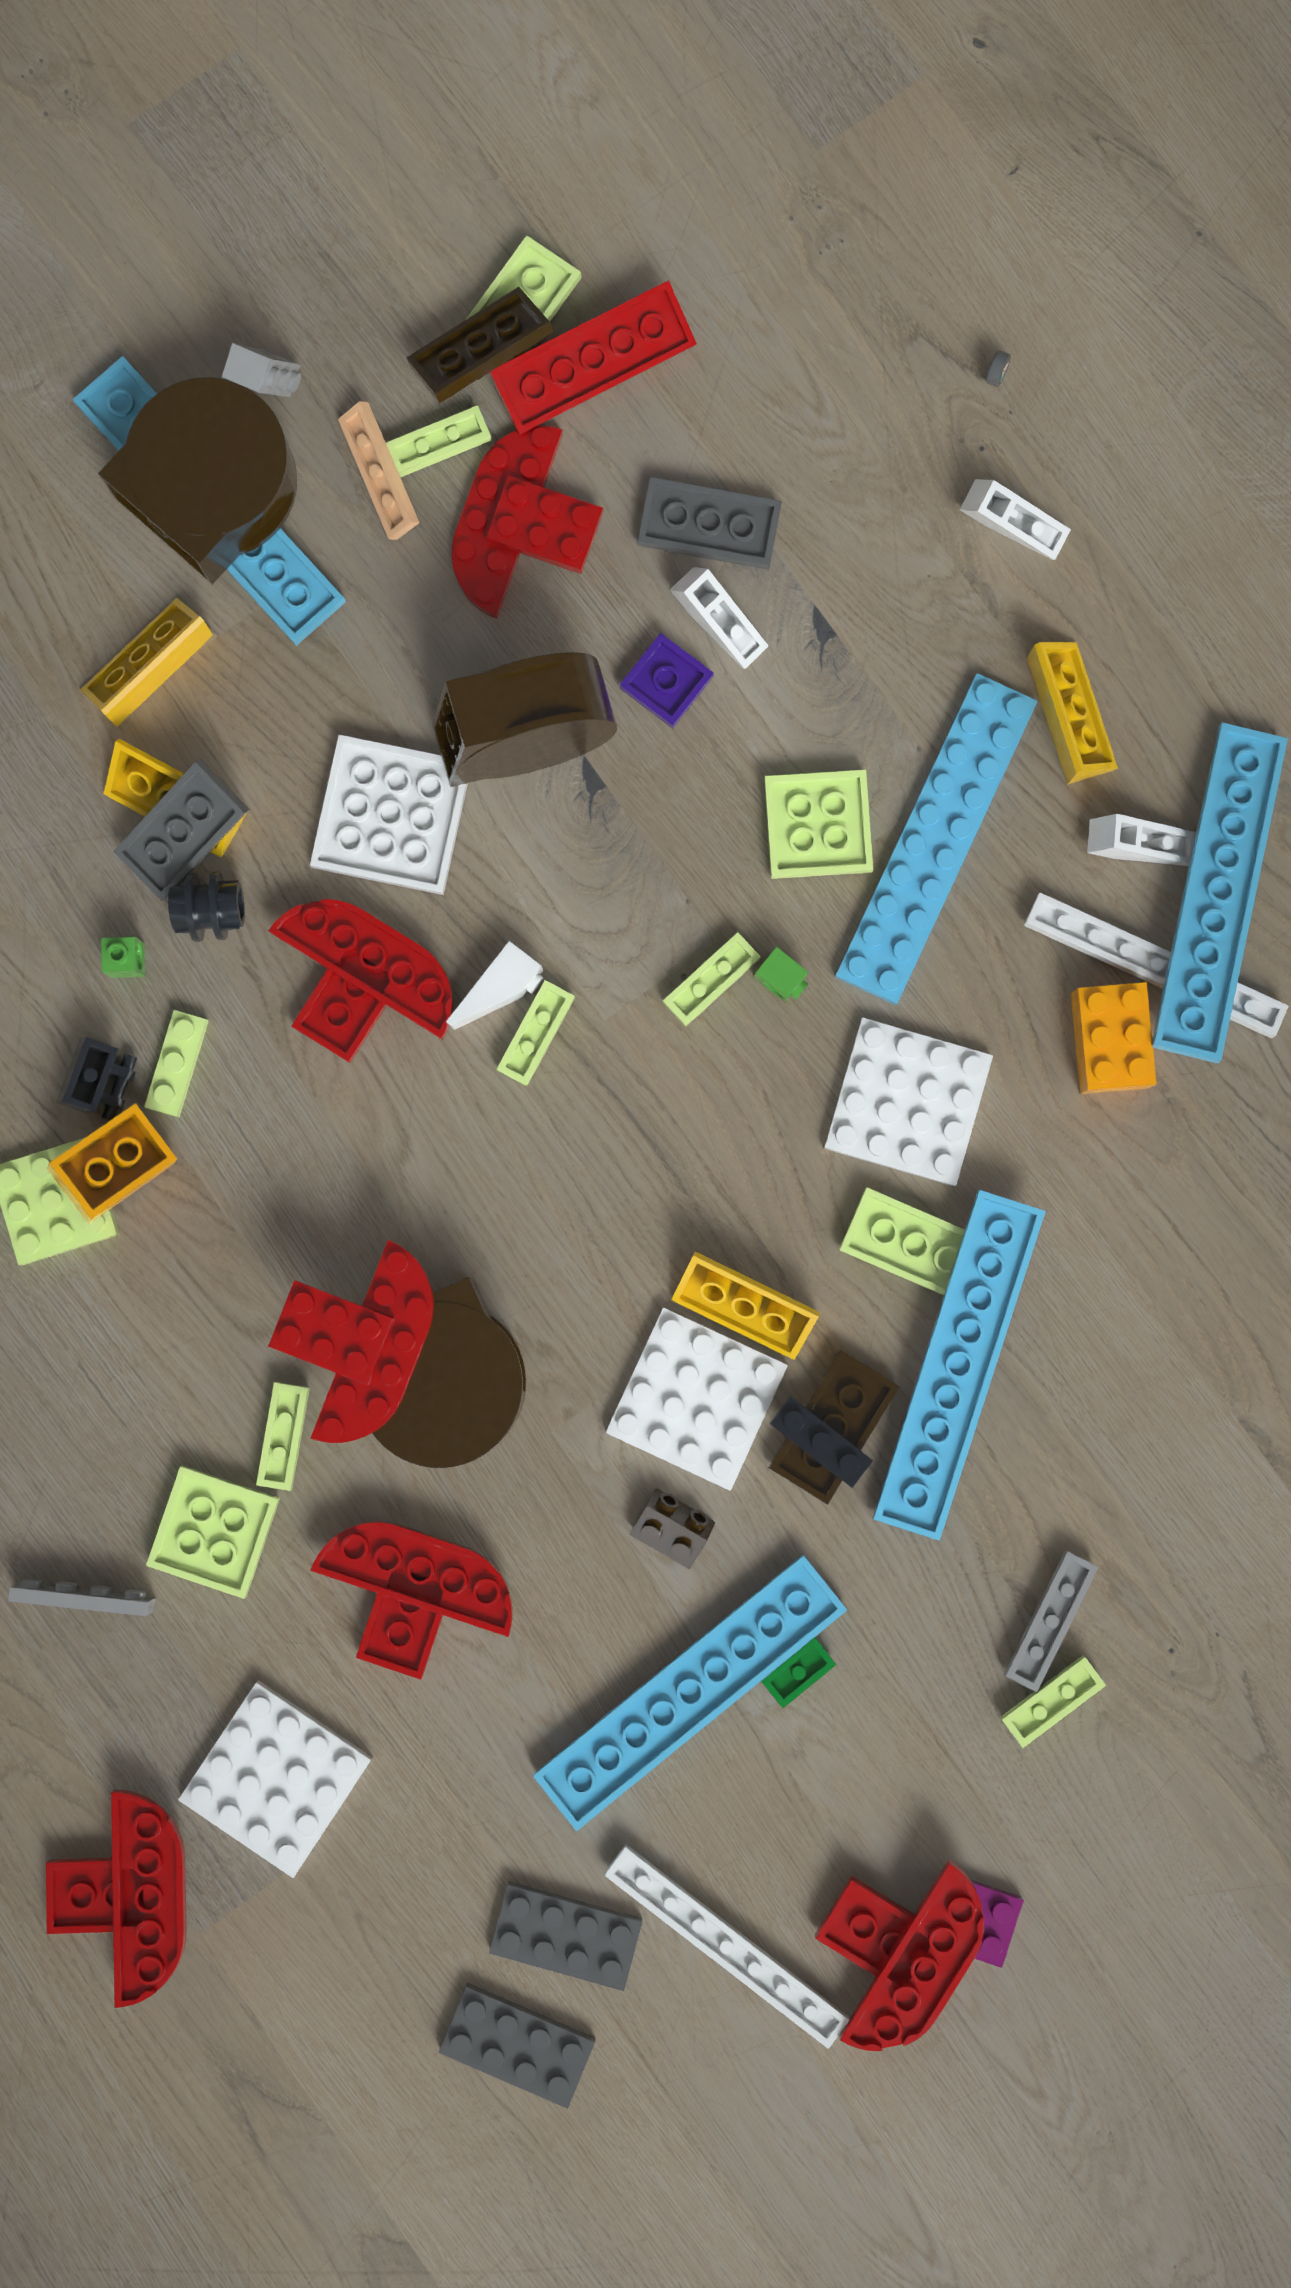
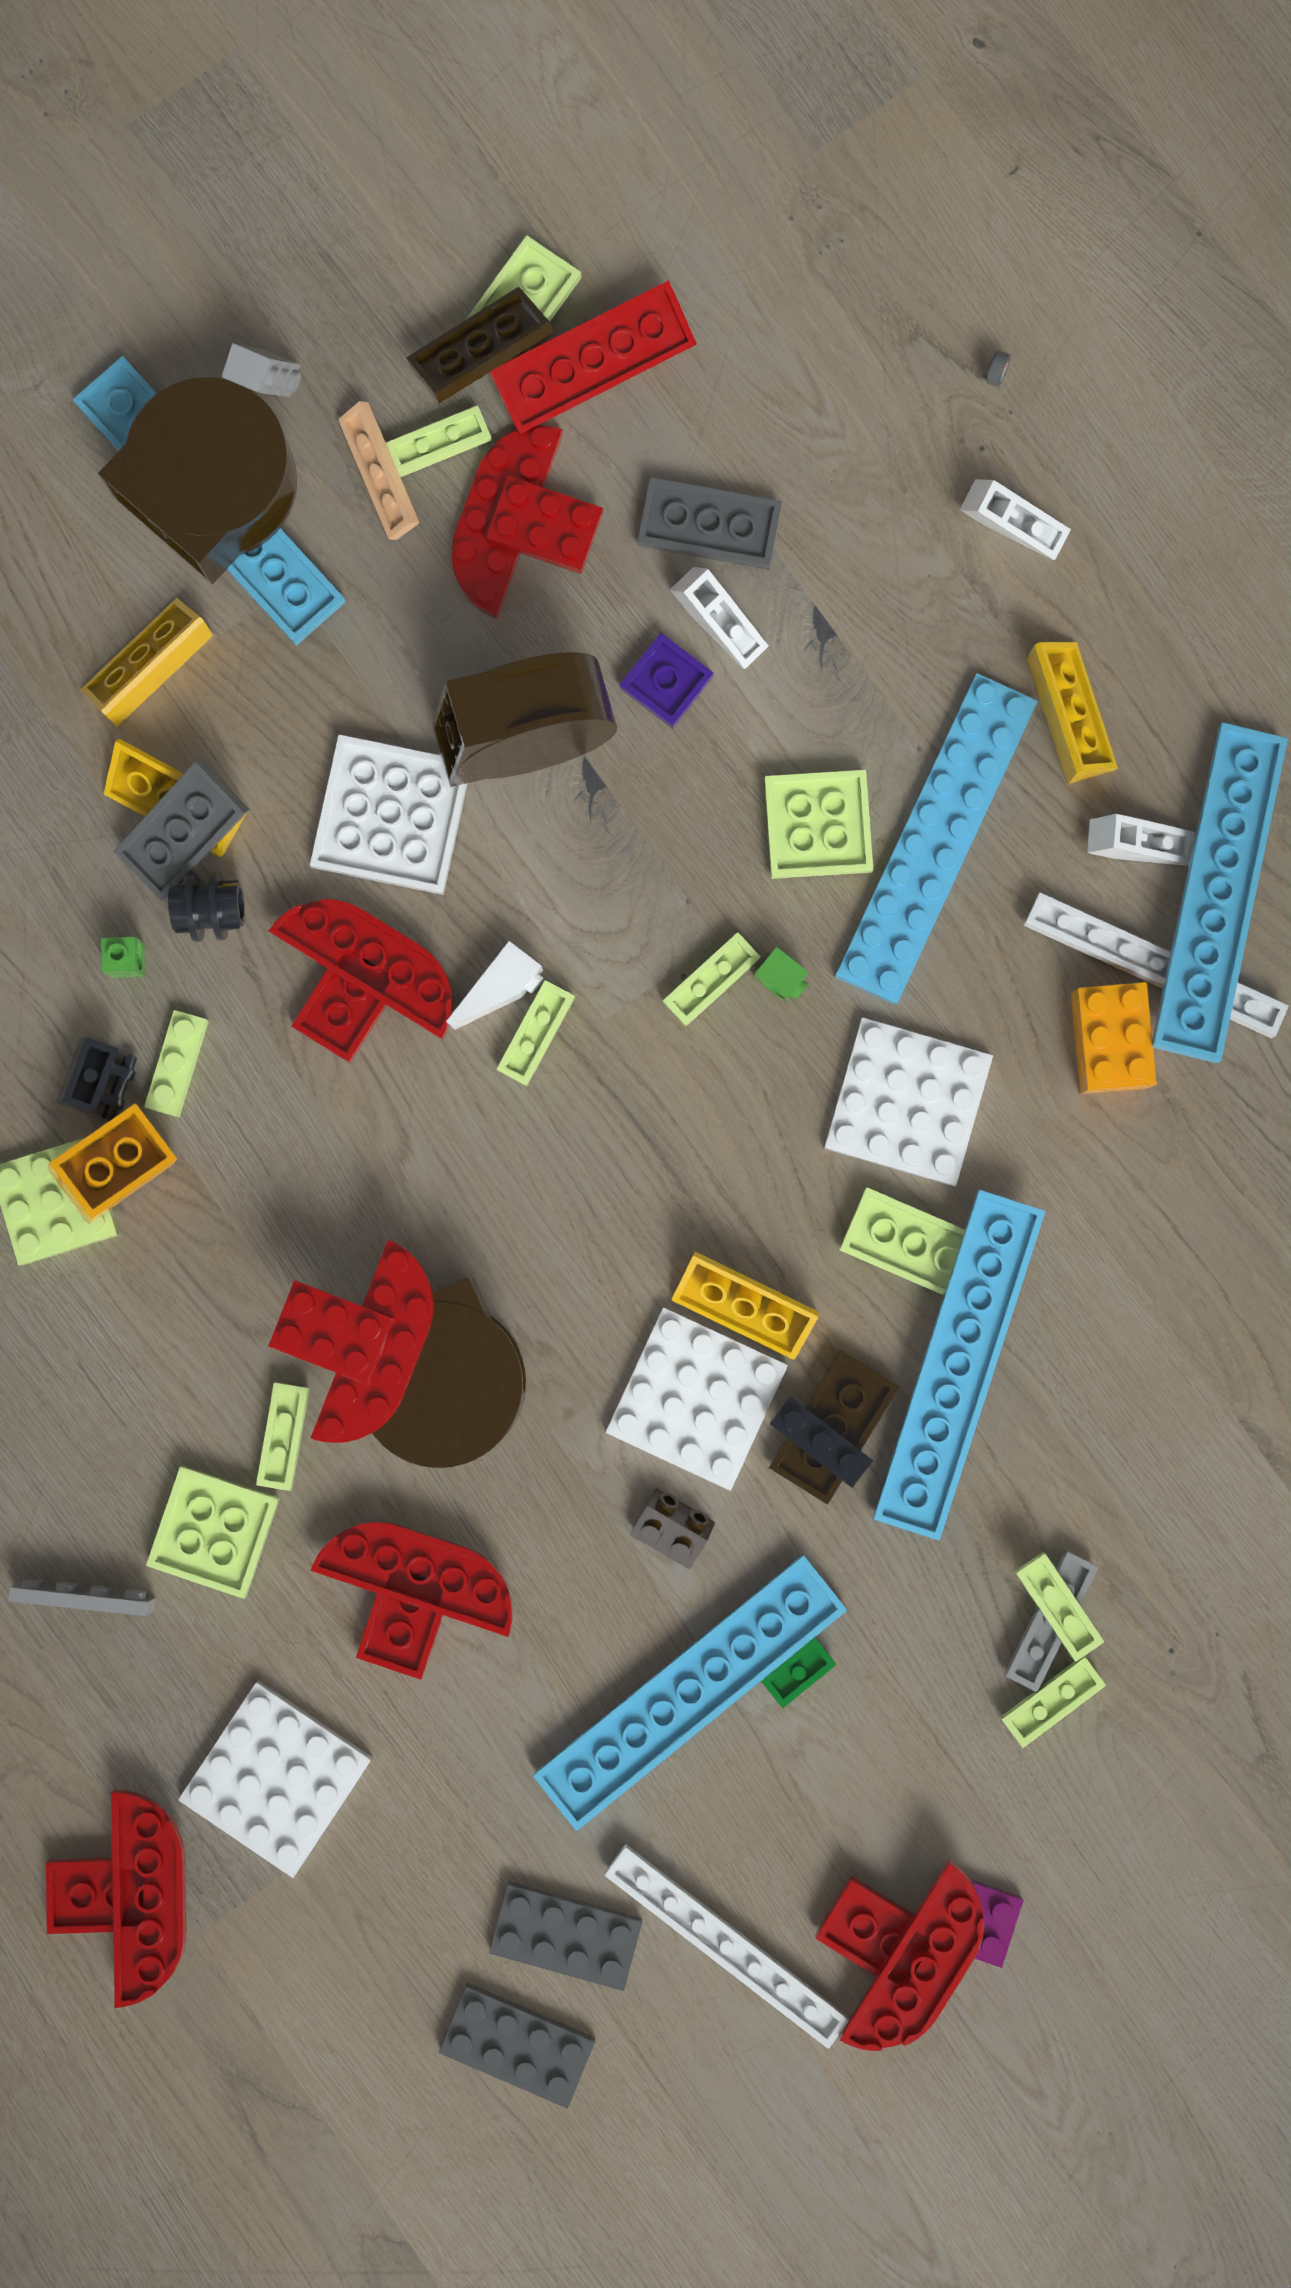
(1059, 1606): none -> yellowish green plate

